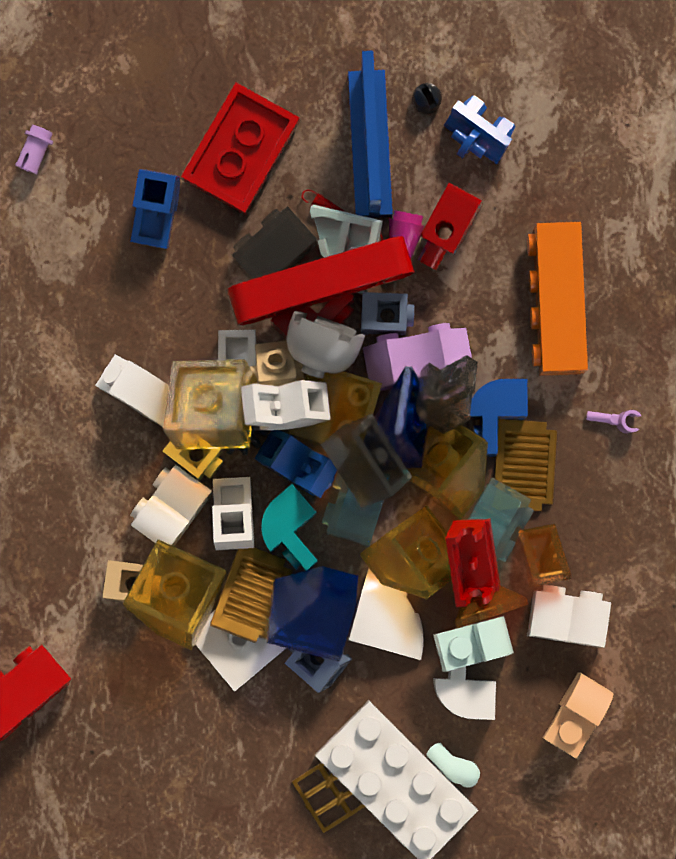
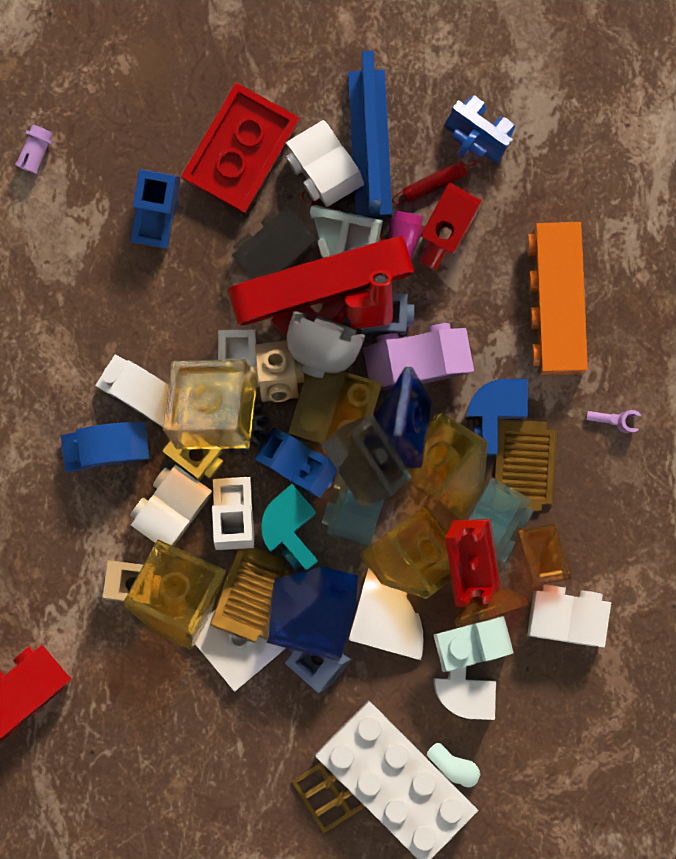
(105, 446): none -> blue brick
(285, 406): white brick -> none
(324, 163): none -> white brick
(371, 306): none -> red piece
(420, 102): black hinge -> none
(435, 181): none -> red piece
(446, 394): clear smoke brick -> none
(579, 714): light nougat brick -> none

